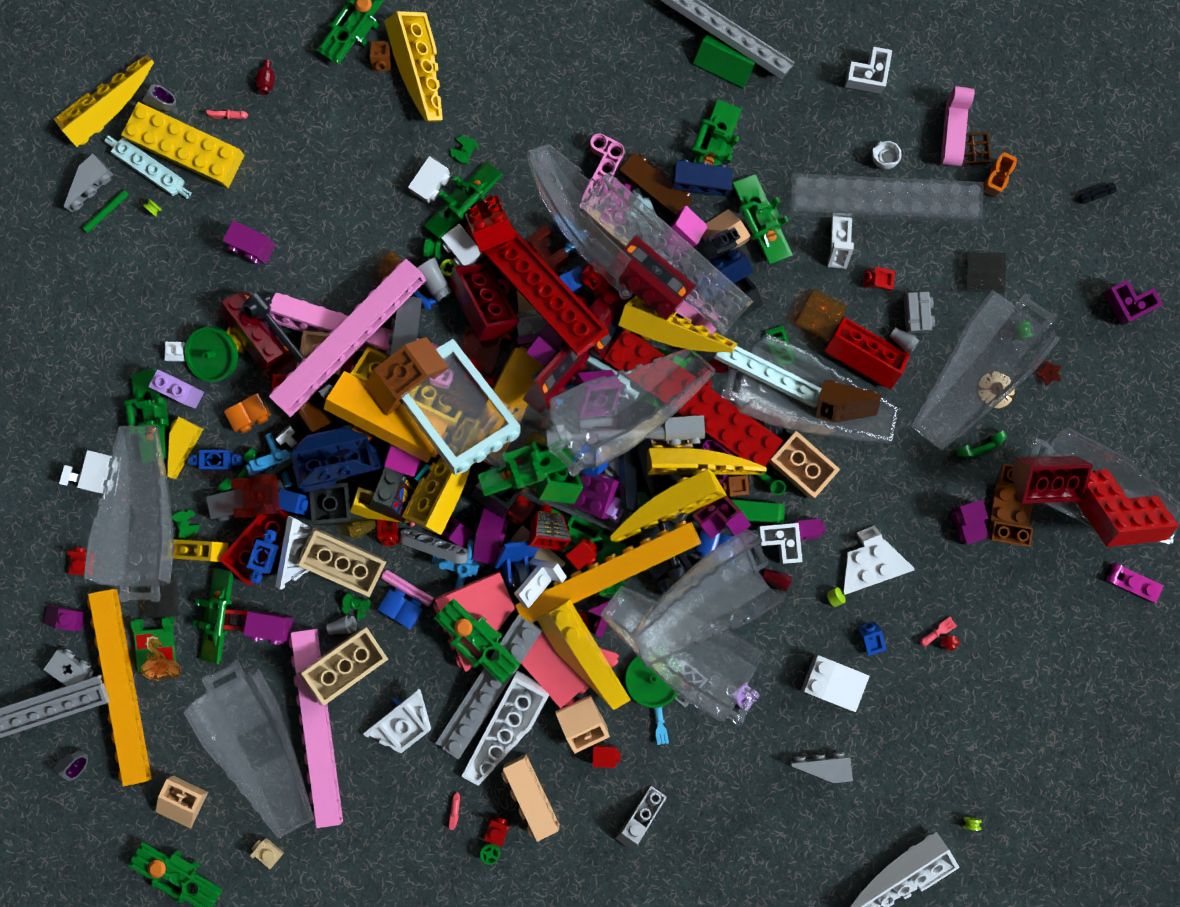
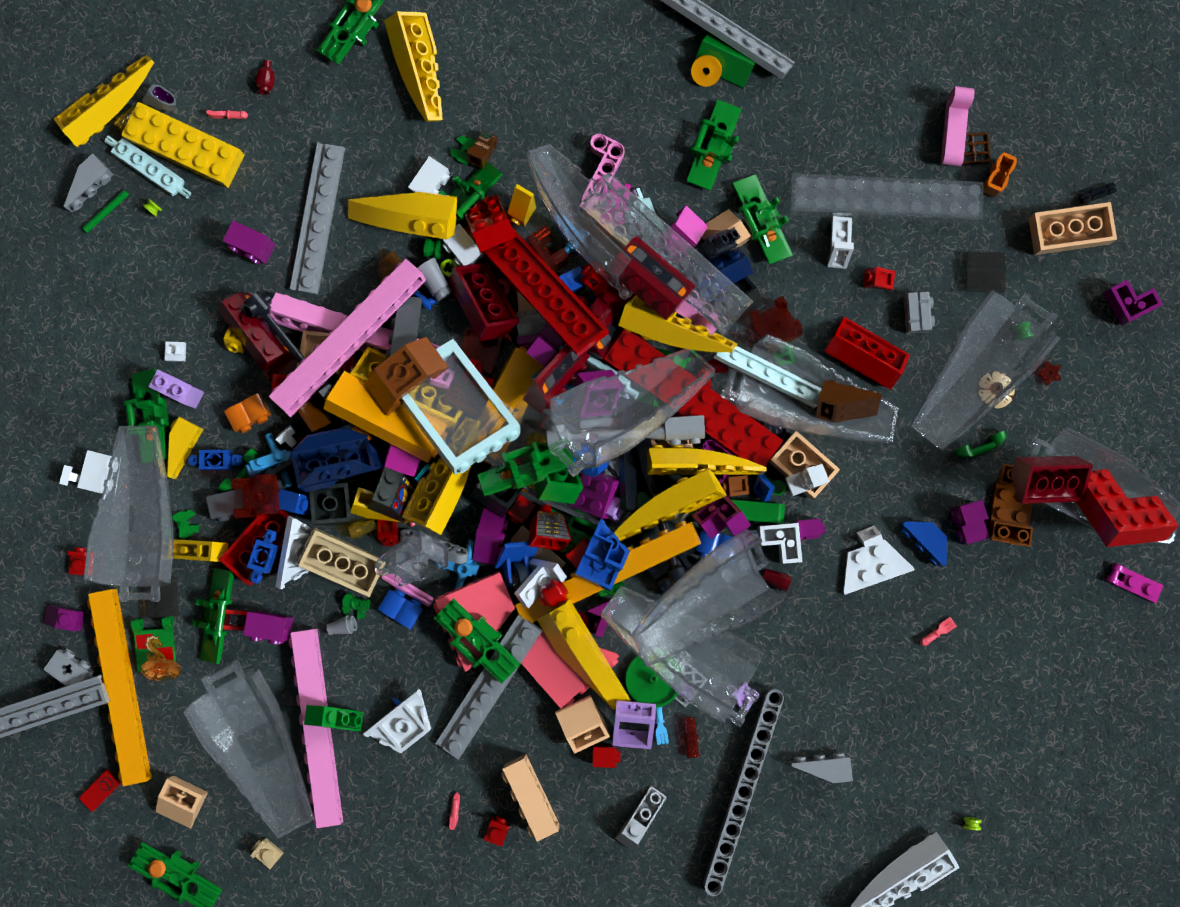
(72, 765): dark grey rock -> none
(100, 790): none -> red tile
(122, 119): none -> clear yellow cone
(211, 354): green piece -> none
(317, 218): none -> light grey plate
(333, 718): none -> green slope
(343, 666): tan brick -> none
(380, 55): dark orange bracket -> none
(408, 213): none -> yellow wedge
(413, 559): none -> clear brick
(457, 532): magenta slope -> none
(482, 149): none -> reddish brown leg
(488, 856): green wheel -> none
(507, 727): white wedge -> none
(521, 206): none -> yellow slope
(553, 593): none -> red head
(602, 558): none -> blue slope
(626, 713): none -> lavender window
(654, 185): reddish brown brick -> none
(691, 737): none -> clear red pin
(702, 178): dark blue brick -> none
(712, 64): none -> light orange piece
(736, 798): none -> light grey beam
(763, 488): none -> blue tile
(776, 322): none -> clear red panel
(807, 479): none -> white bracket
(821, 314): clear orange slope -> none
(835, 683): white slope -> none
(836, 597): lime piece -> none
(870, 76): white brick -> none
(872, 638): blue bracket -> none
(886, 155): white hair -> none
(904, 340): light grey cone -> none
(928, 539): none -> blue slope
(950, 643): red plate -> none
(1072, 228): none -> light nougat brick

